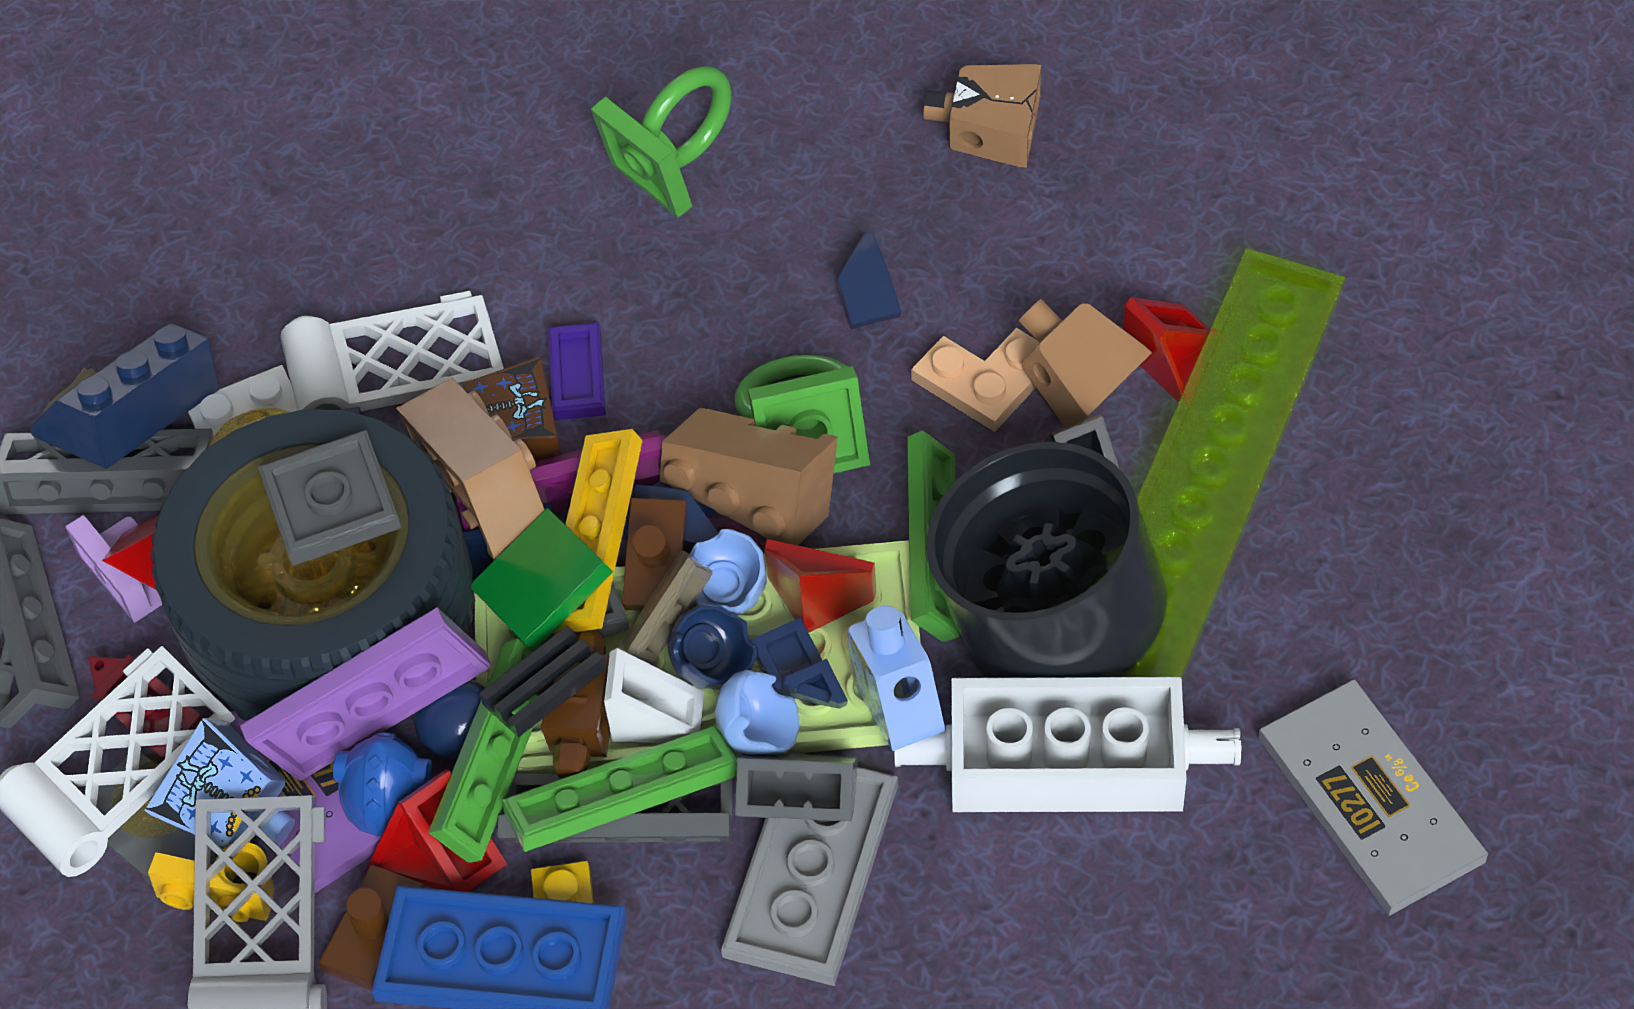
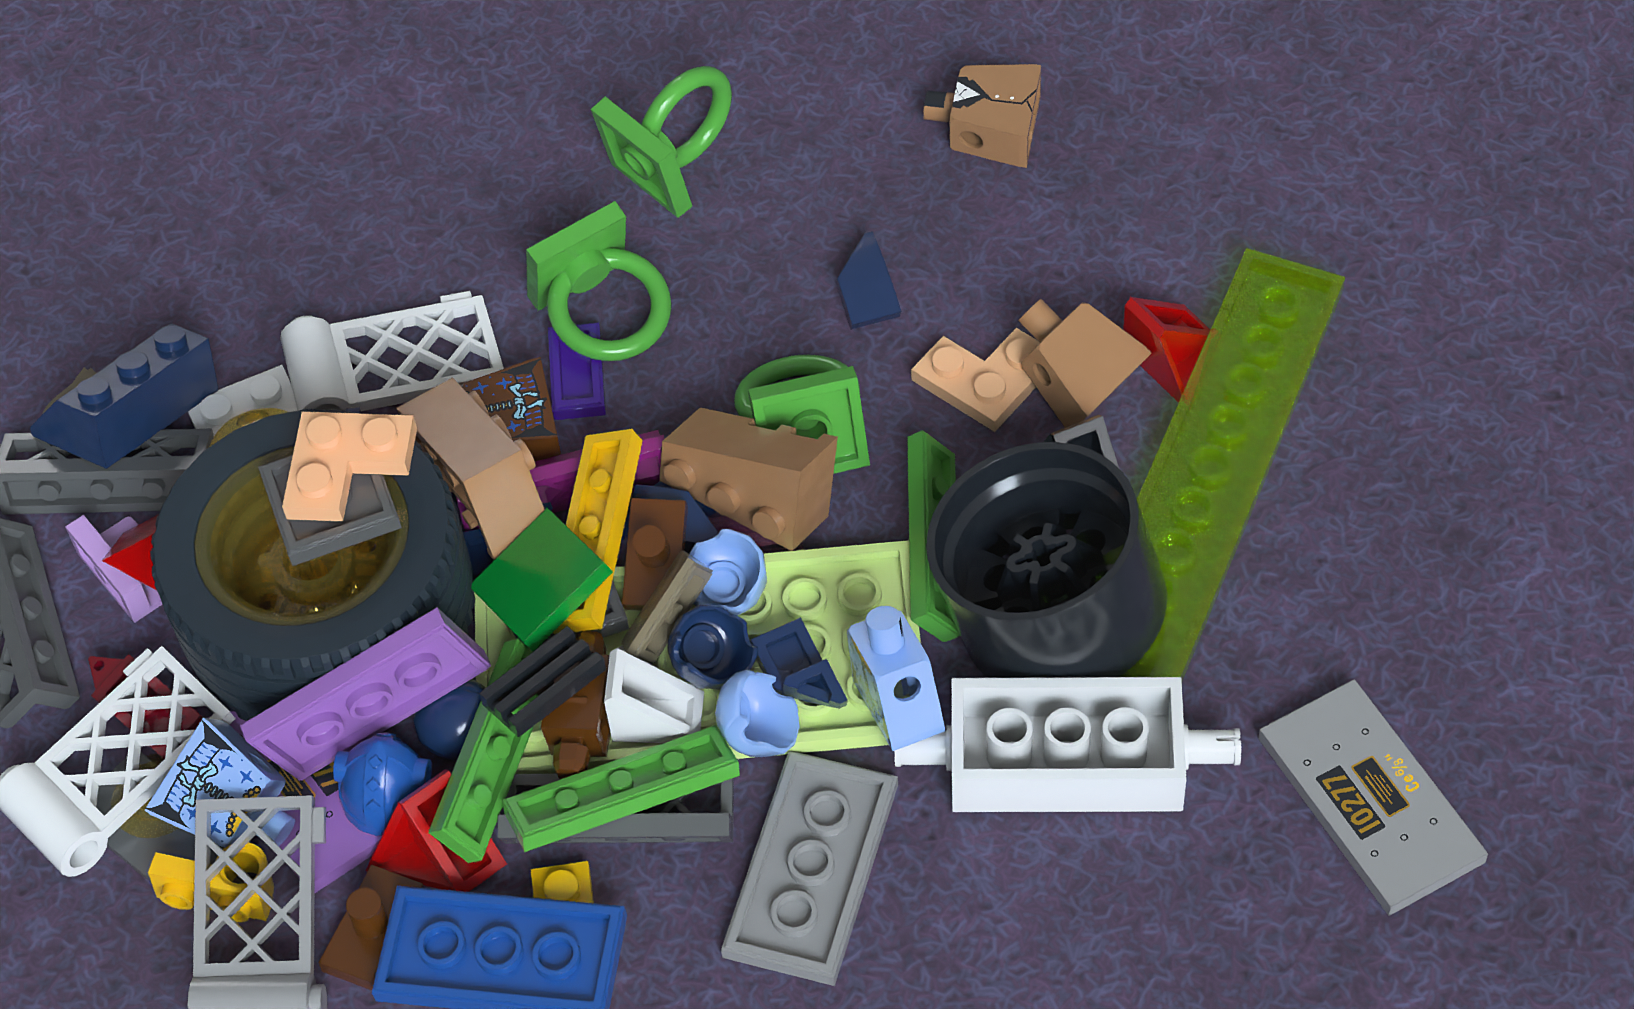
(335, 447): none -> light nougat plate
(579, 261): none -> bright green tile
(796, 787): dark grey brick -> none
(818, 583): red slope -> none

